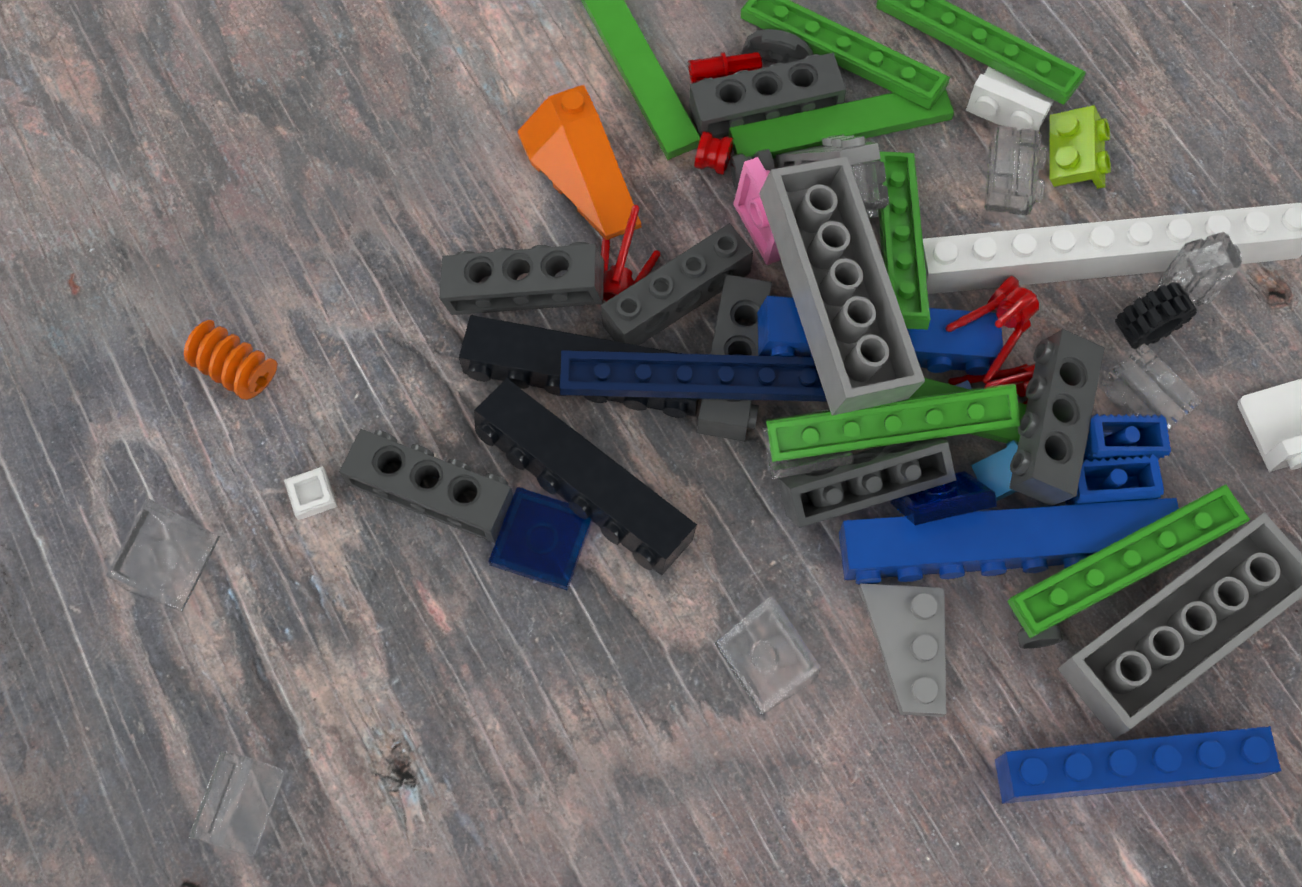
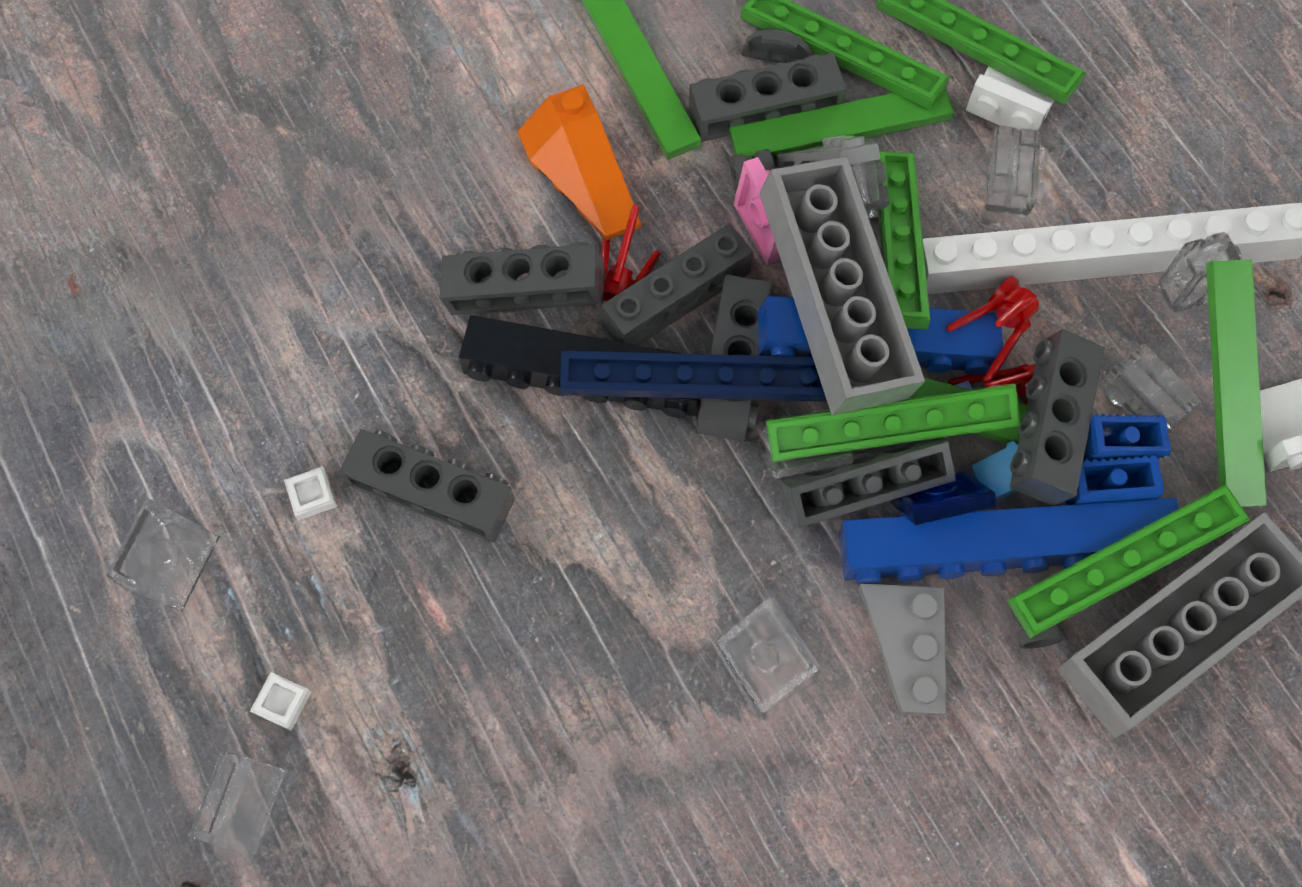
(228, 360): orange piece -> none
(280, 701): none -> white tile
(540, 539): clear blue tile -> none
(583, 477): black brick -> none
(713, 153): red wheel -> none
(722, 66): red axle -> none
(1078, 147): lime bracket -> none
(1136, 764): blue brick -> none
(1156, 315): black tyre -> none
(1236, 380): none -> bright green tile

